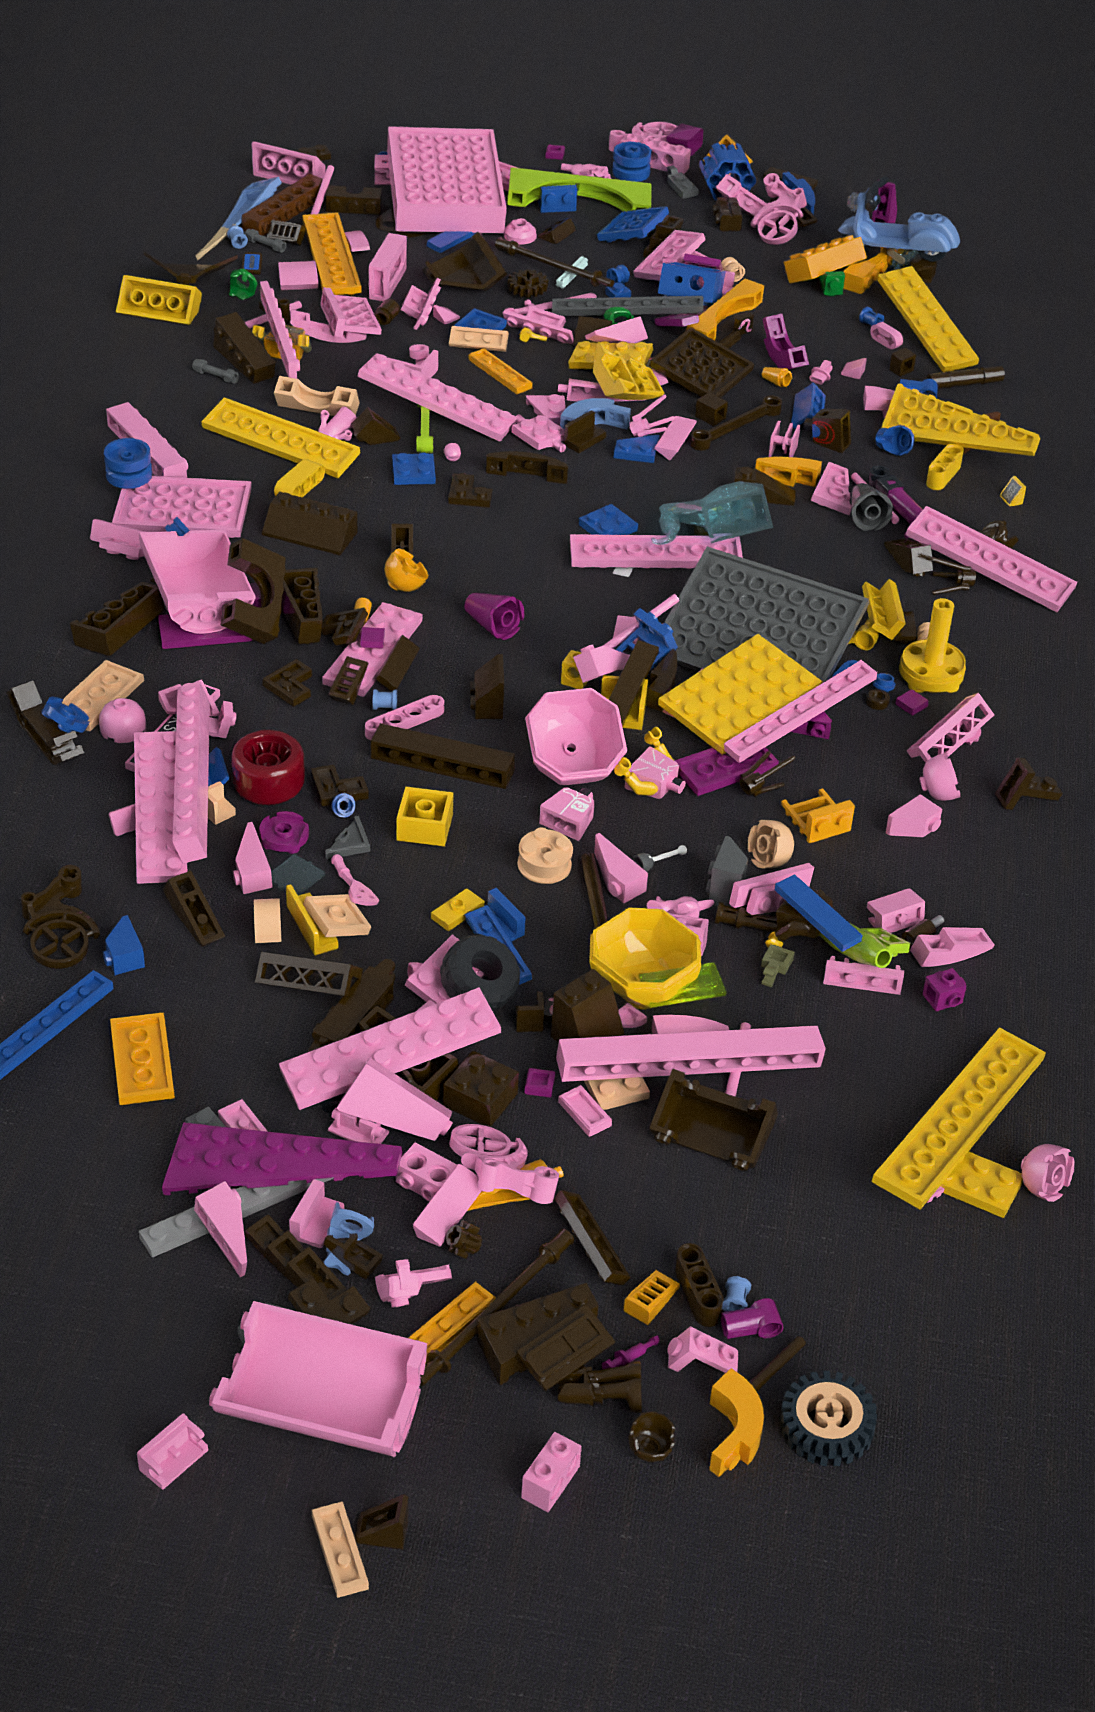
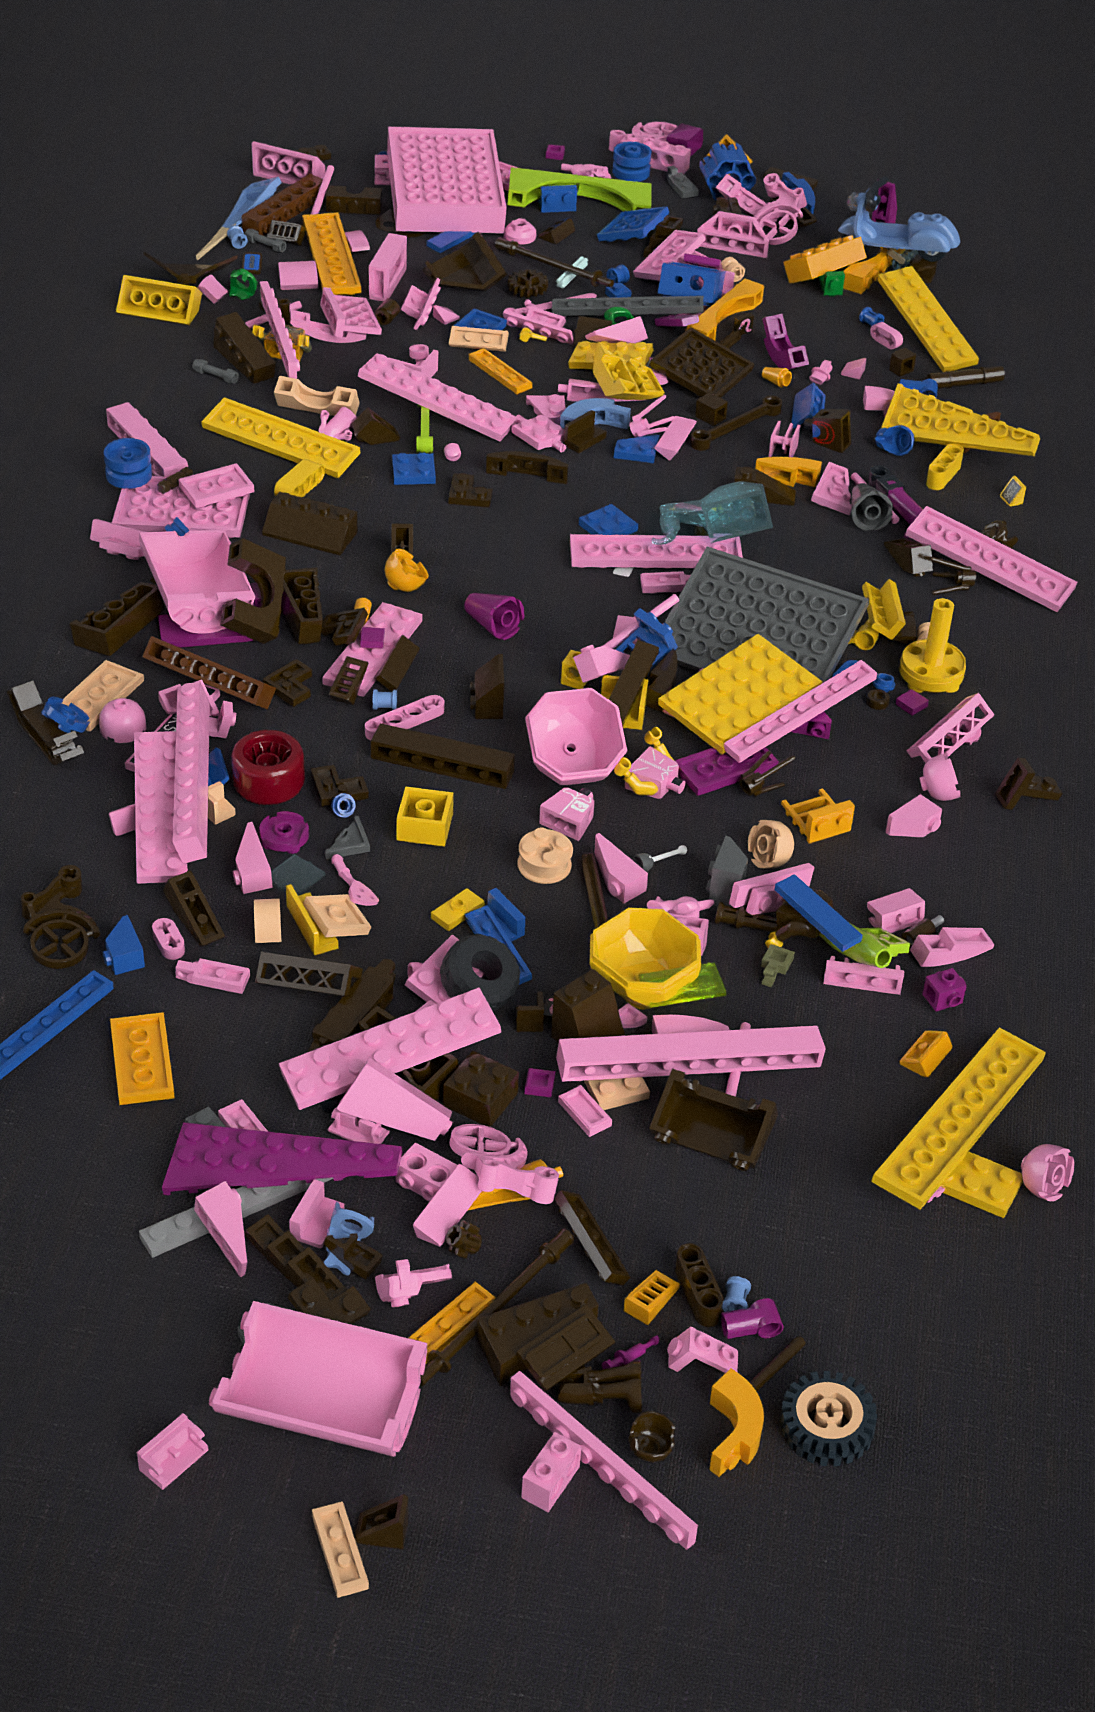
(173, 480): none -> dark brown axle
(173, 937): none -> bright pink beam
(209, 672): none -> reddish brown brick
(212, 289): none -> bright pink tile
(213, 975): none -> bright pink hinge
(216, 485): none -> bright pink plate
(608, 1465): none -> bright pink plate
(663, 582): none -> bright pink hinge
(735, 234): none -> bright pink wedge
(927, 1052): none -> light orange slope

